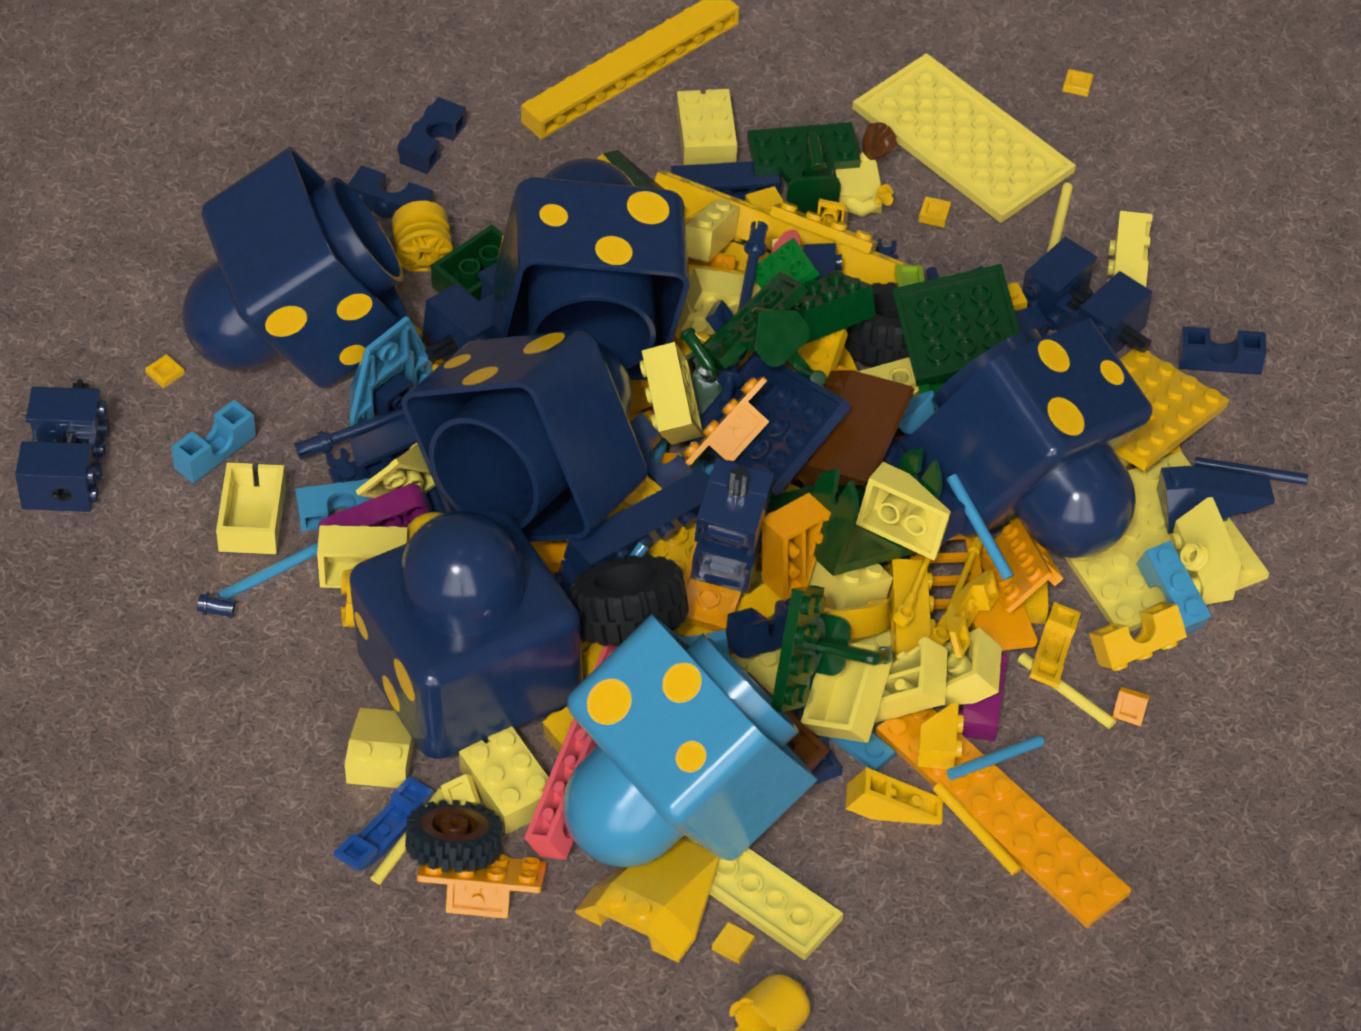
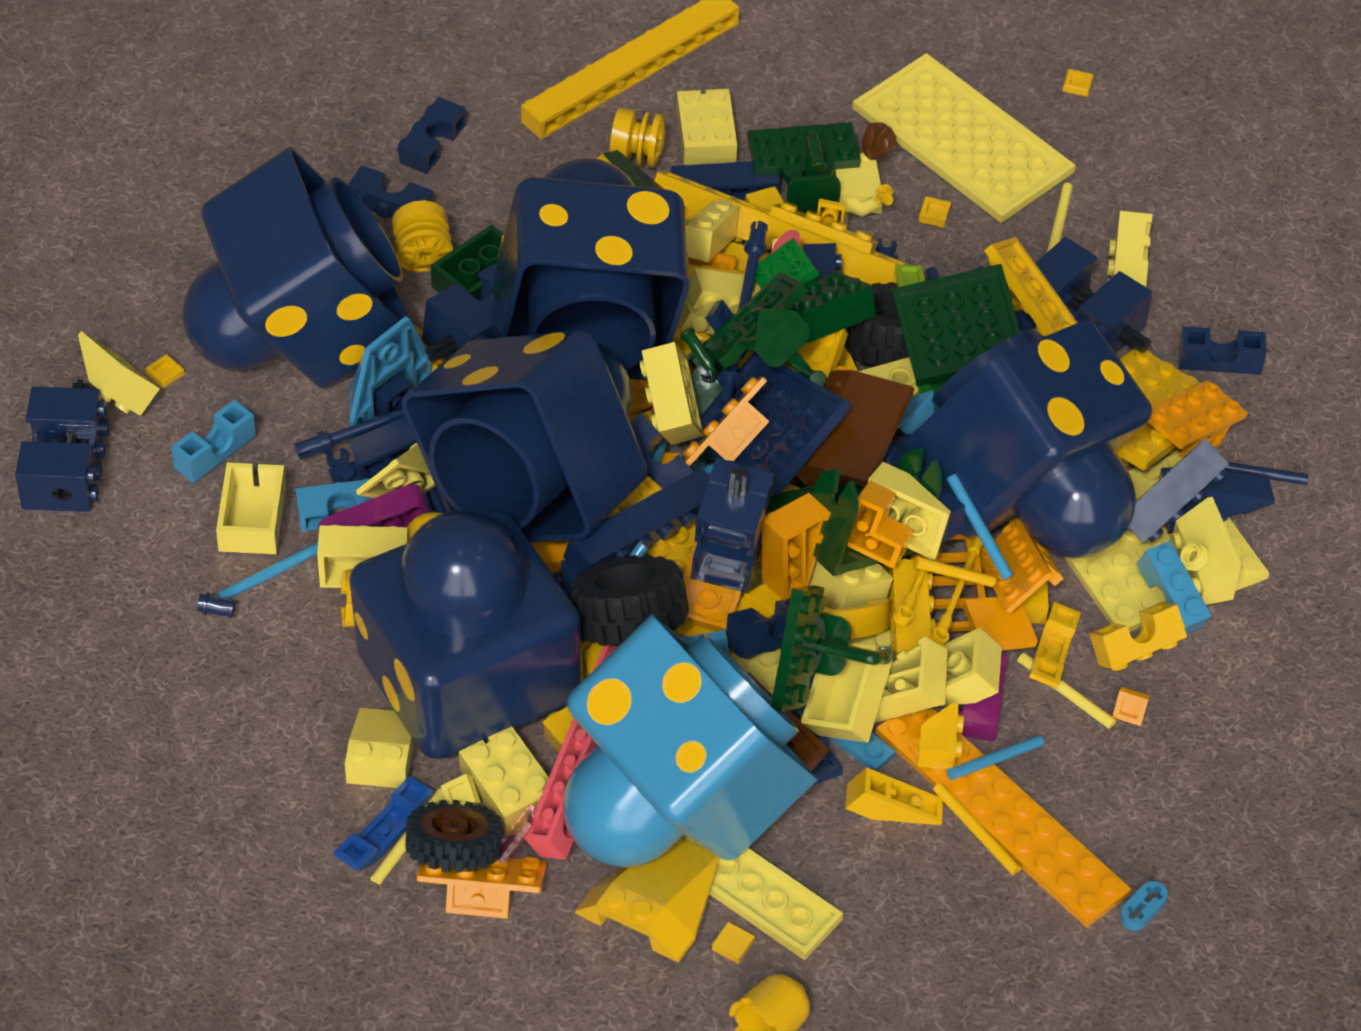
(116, 377): none -> light yellow slope
(516, 834): none -> piece
(638, 138): none -> yellow wheel
(874, 531): none -> light orange brick
(954, 571): none -> yellow bar
(974, 597): yellow slope -> none
(1030, 286): none -> yellow plate
(1148, 910): none -> dark azure beam
(1176, 489): none -> brick
(1196, 416): none -> light orange bracket

